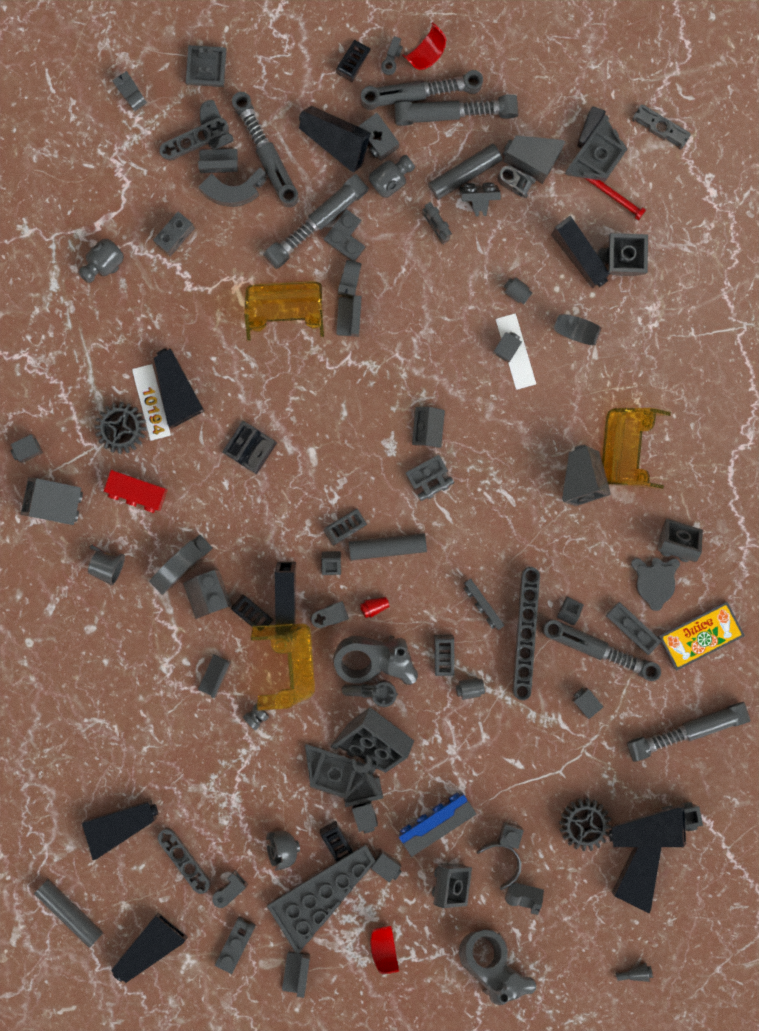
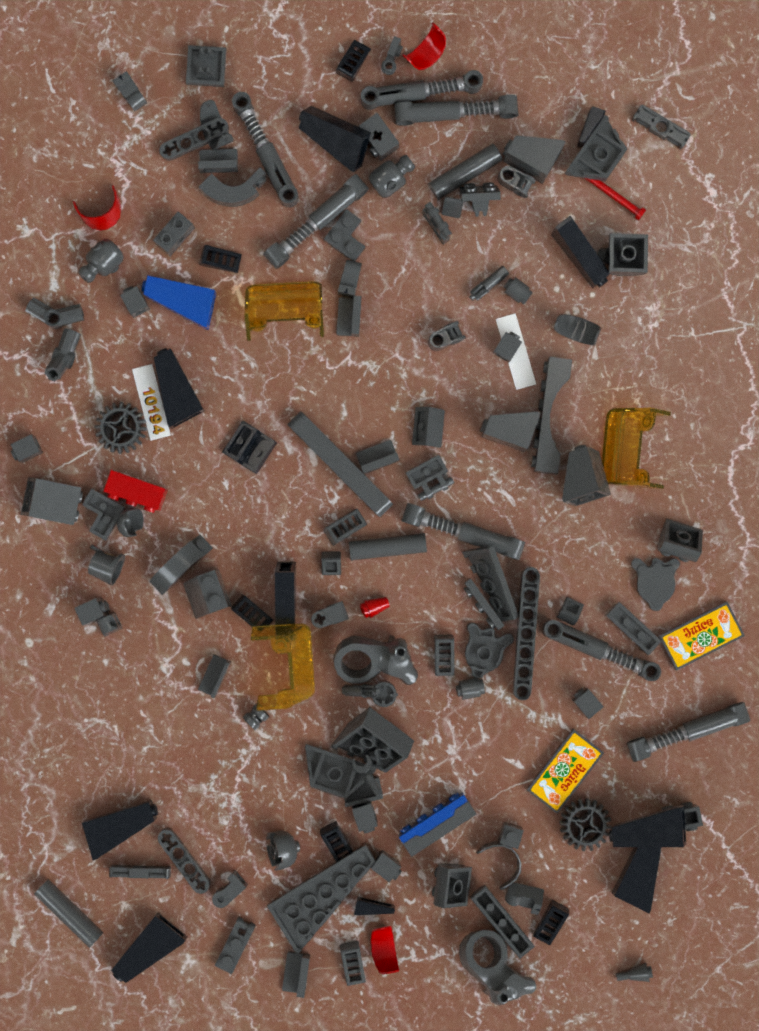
(44, 313): none -> dark grey piece
(63, 355): none -> dark grey piece
(92, 611): none -> dark grey brick
(106, 220): none -> red piece
(107, 513): none -> dark grey plate
(109, 624): none -> dark grey leg
(130, 521): none -> dark grey hair
(134, 301): none -> dark grey brick
(136, 871): none -> dark grey piece
(184, 299): none -> blue slope
(211, 264): none -> black slope
(340, 464): none -> dark grey beam
(348, 951): none -> dark grey slope
(372, 907): none -> black slope
(377, 457): none -> dark grey panel
(449, 335): none -> dark grey piece
(452, 207): none -> dark grey slope
(465, 532): none -> dark grey piece
(484, 650): none -> dark grey tile
(485, 286): none -> dark grey piece
(487, 566): none -> dark grey wing
(502, 921): none -> dark grey brick
(511, 429): none -> dark grey slope
(547, 455): none -> dark grey arch
(564, 913): none -> black slope
(565, 771): none -> tile

